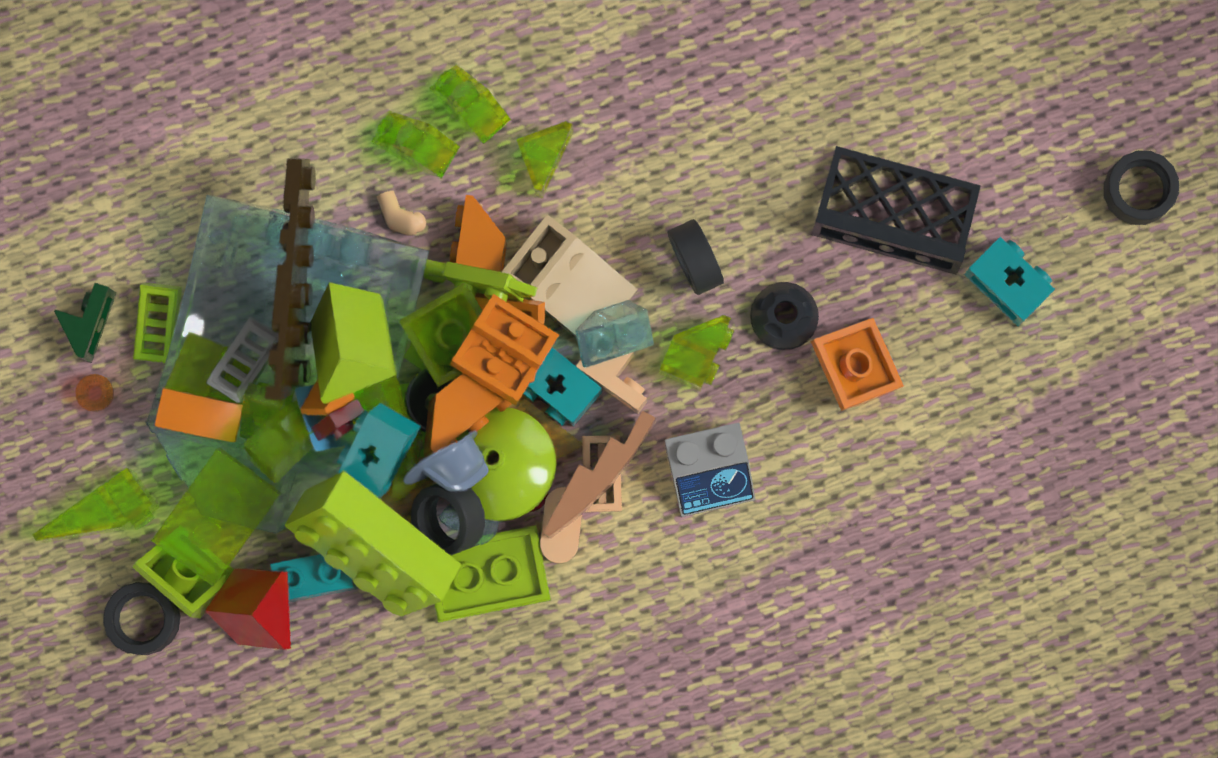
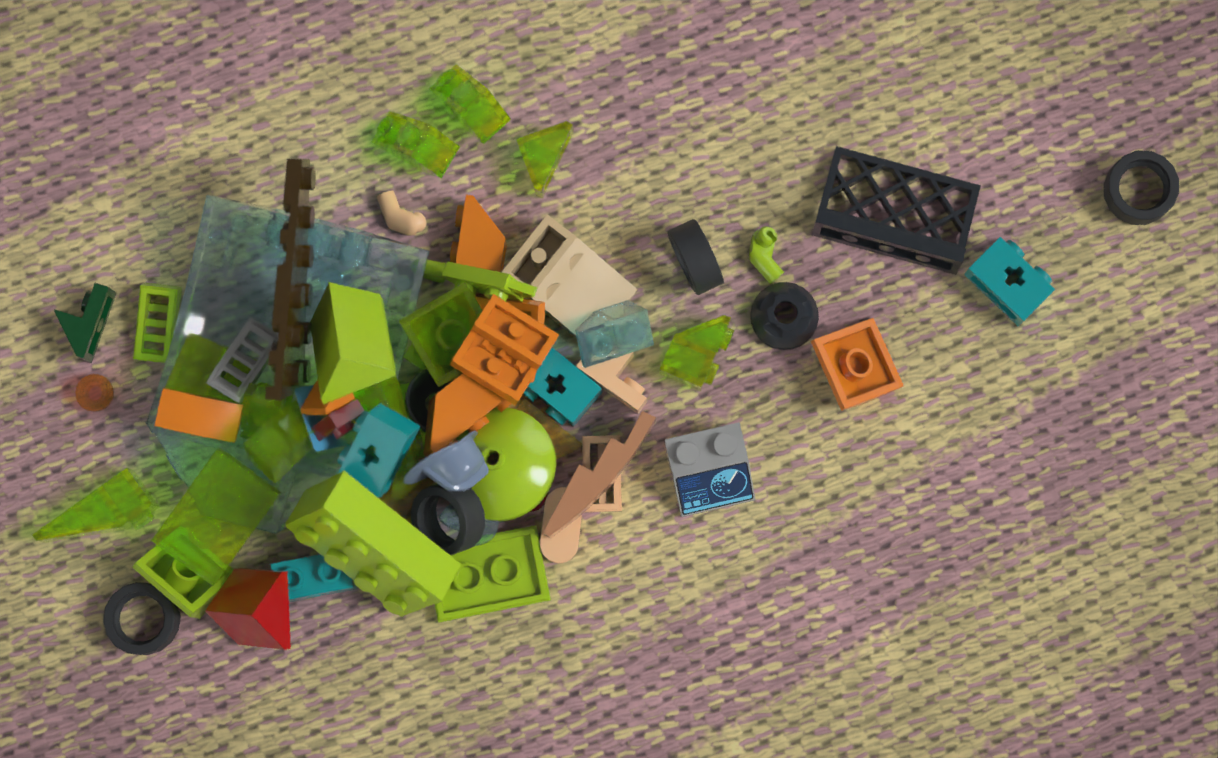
(761, 253): none -> lime arm

